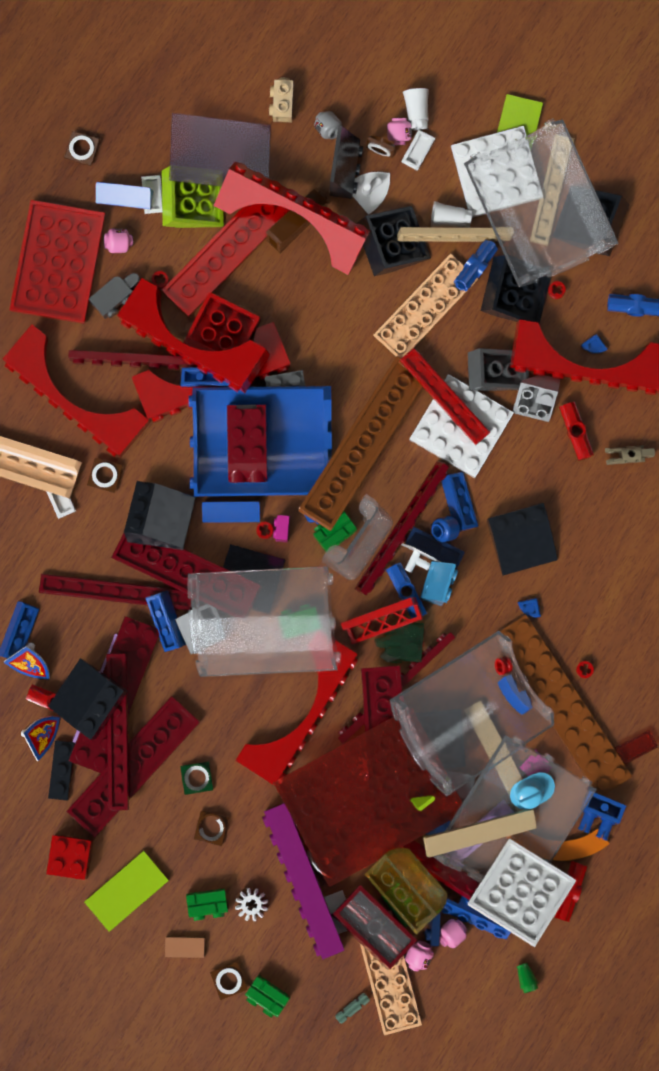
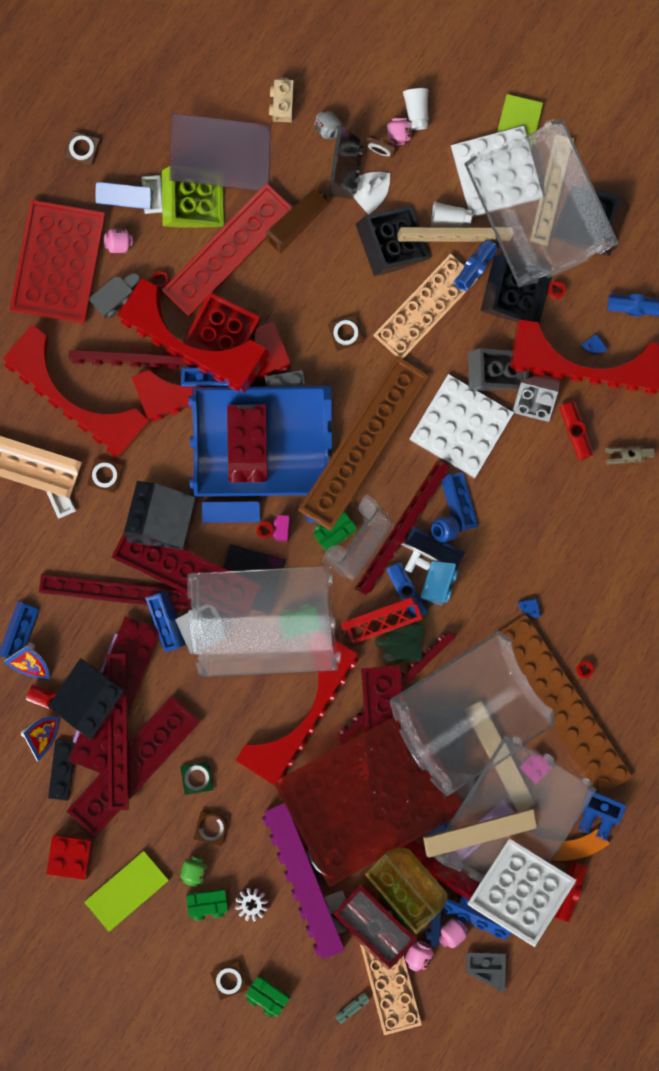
(184, 947): nougat tile -> none
(193, 871): none -> bright green head
(248, 187): arch -> none
(341, 344): none -> piece
(418, 150): white tile -> none
(422, 802): lime slope -> none
(444, 396): red tile -> none
(488, 968): none -> dark grey wing
(503, 665): red bush -> none
(519, 700): blue slope -> none
(522, 539): black slope -> none
(526, 978): green cone -> none
(532, 791): medium azure piece -> none
(636, 747): clear red tile -> none

